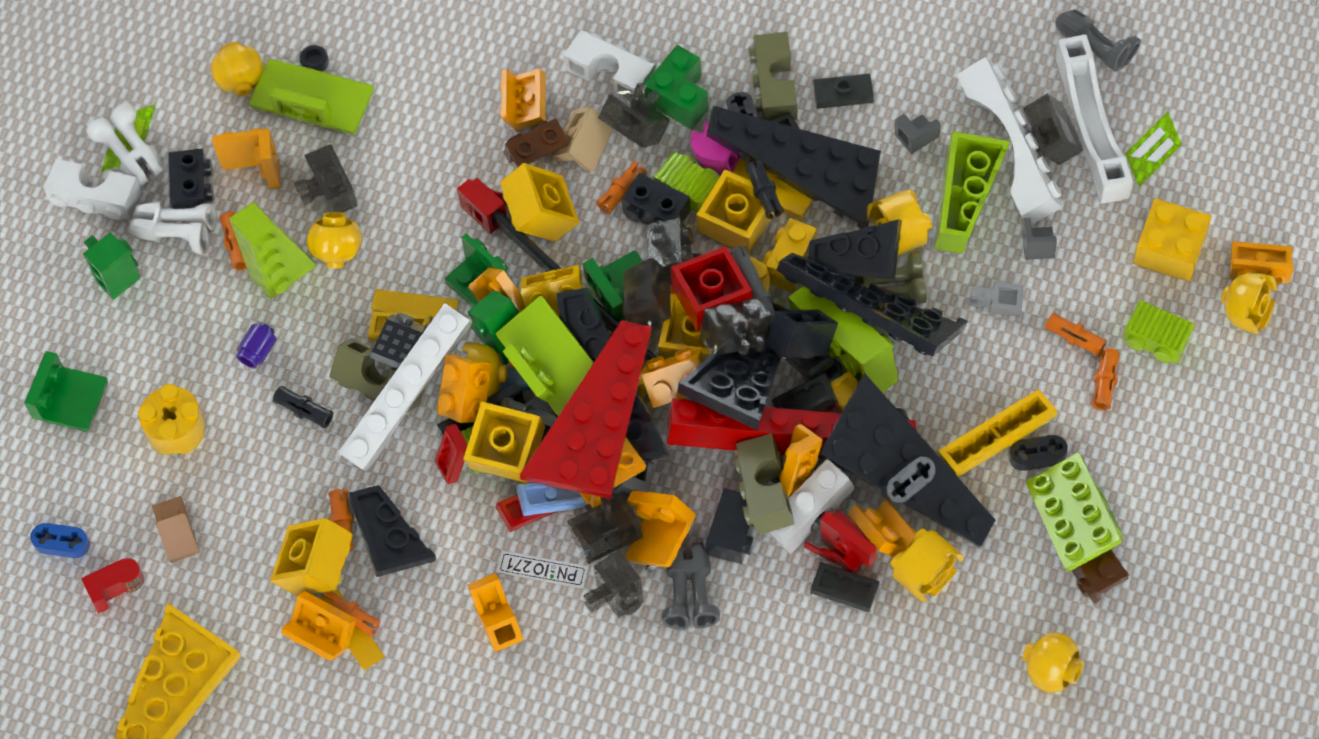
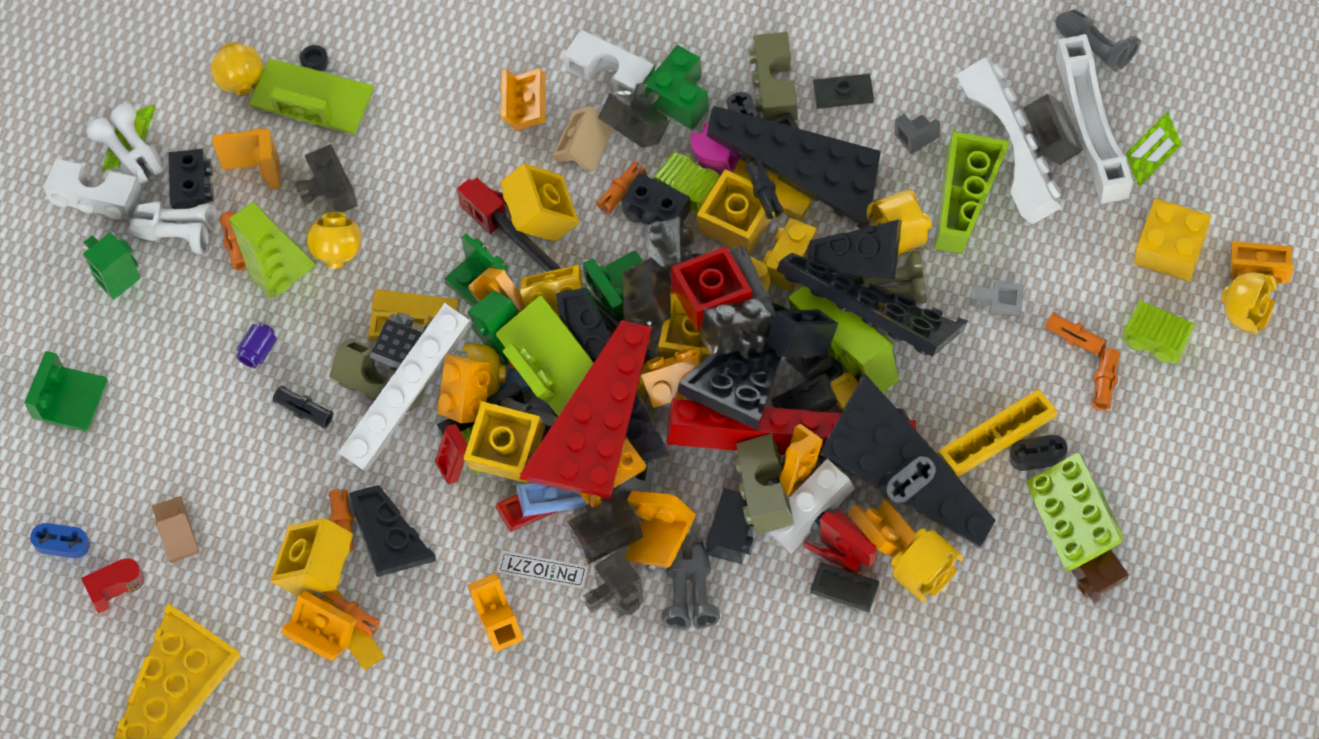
(172, 420): yellow brick -> none
(535, 144): reddish brown bracket -> none
(1038, 241): dark grey panel -> none
(1053, 662): yellow plant -> none

